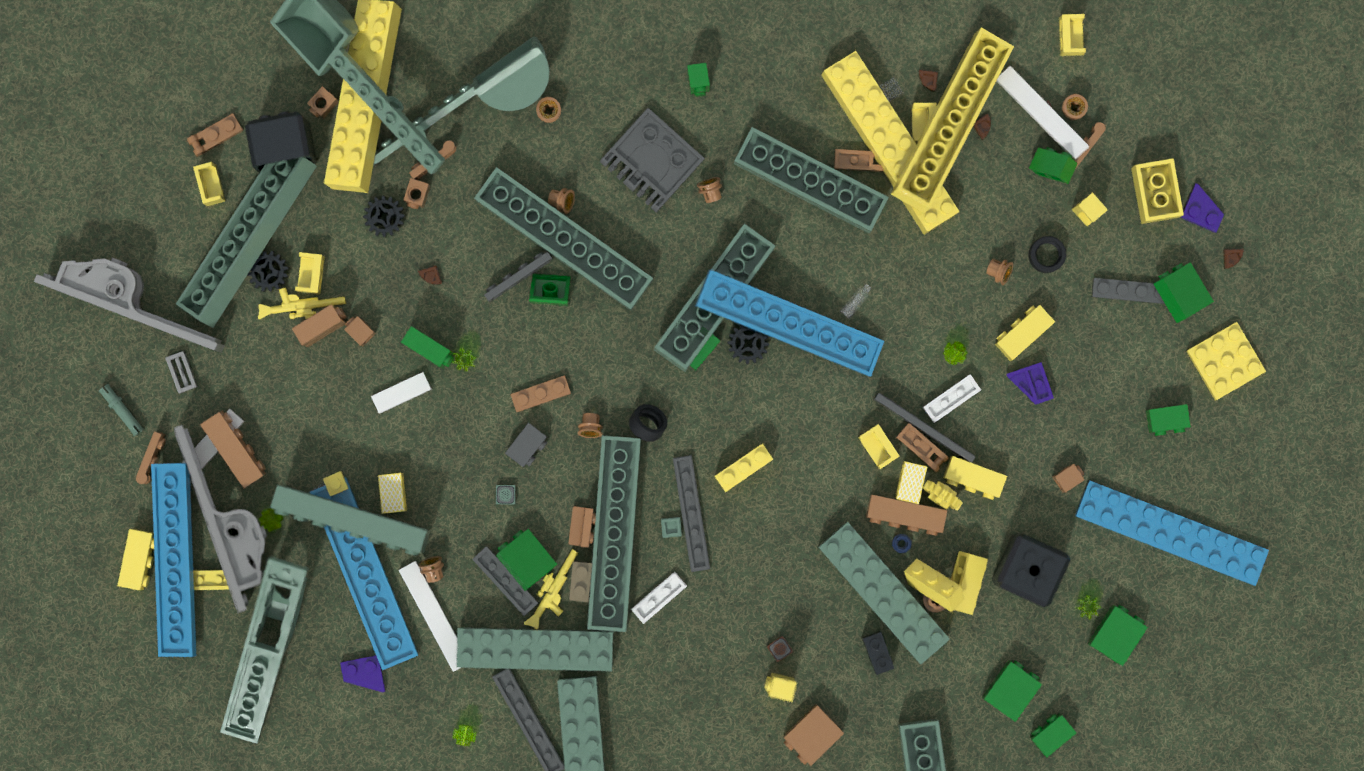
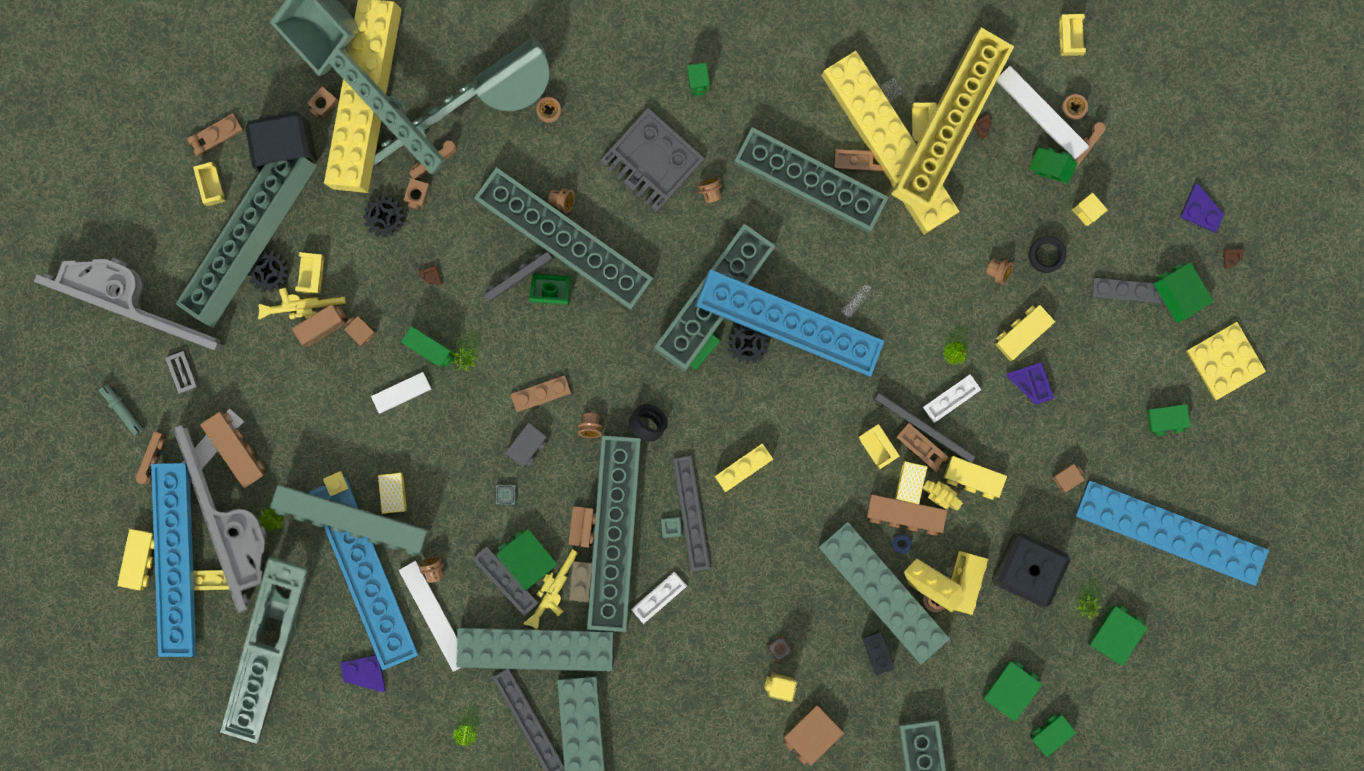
(929, 79): reddish brown tile -> none
(1157, 191): light yellow brick -> none

